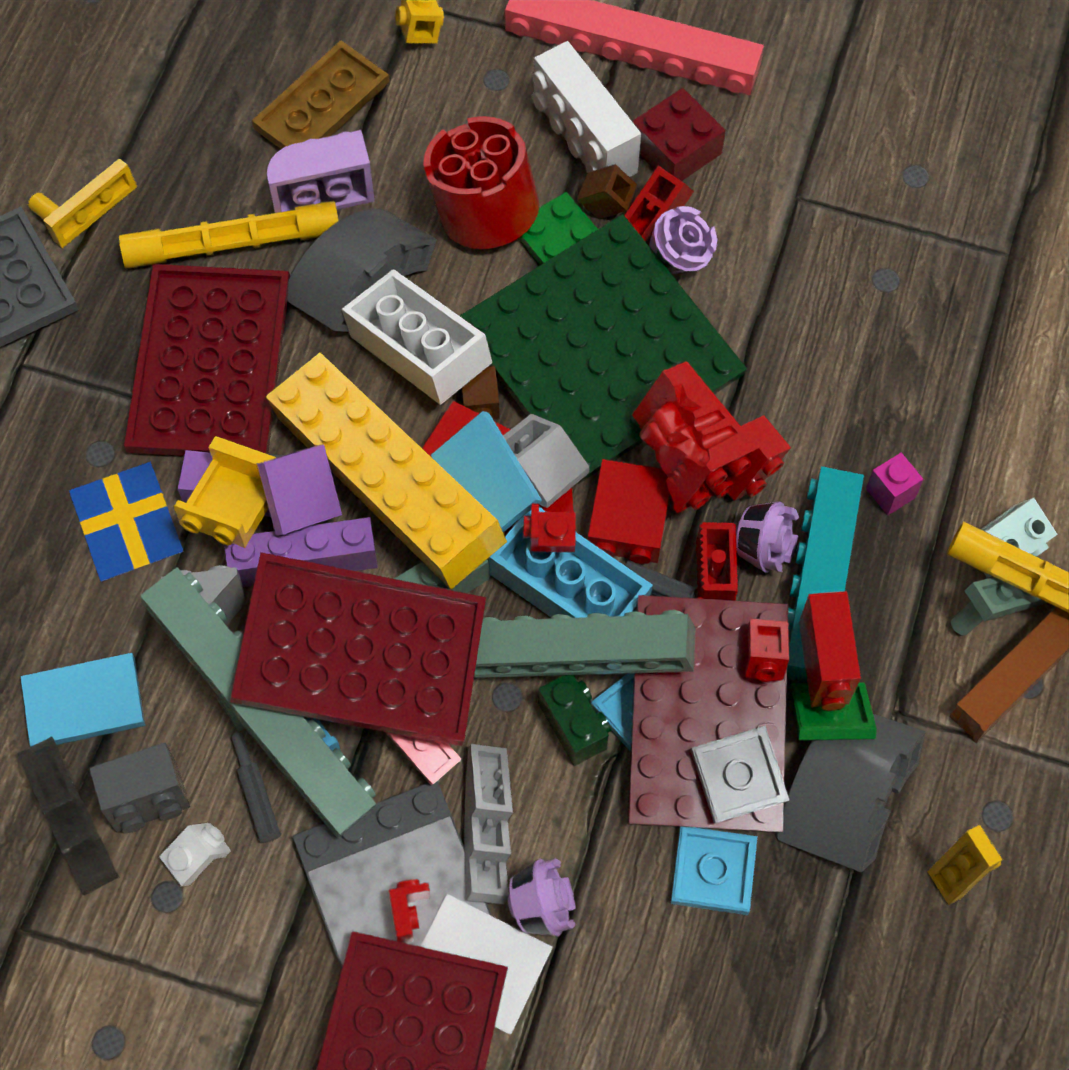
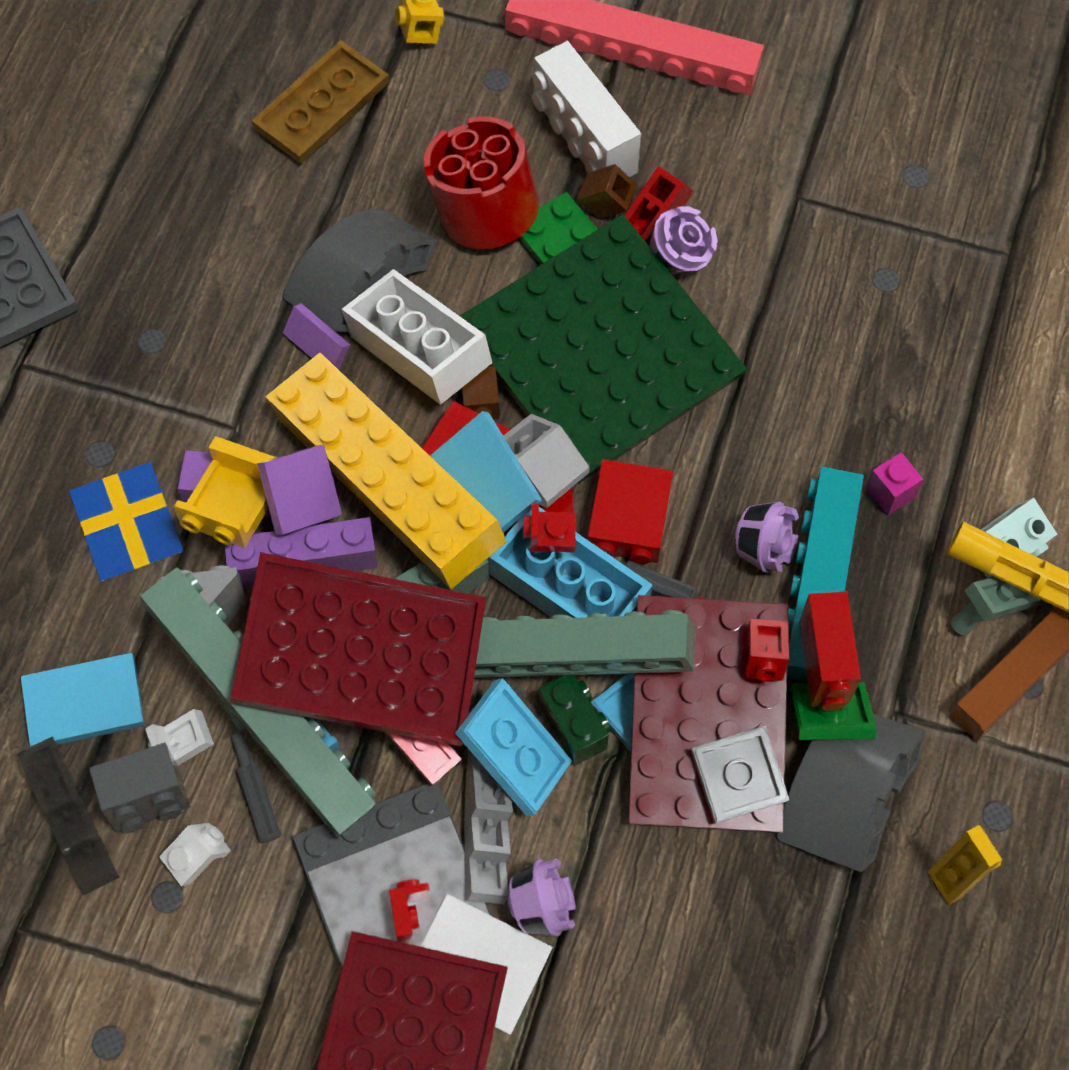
(86, 205): yellow piece -> none
(157, 246): yellow piece -> none
(183, 736): none -> white bracket
(207, 359): dark red plate -> none
(315, 336): none -> medium lavender tile
(321, 172): lavender brick -> none
(514, 747): none -> medium azure tile
(679, 135): dark red brick -> none
(703, 443): red brick -> none
(714, 870): medium azure tile -> none
(717, 561): red brick -> none

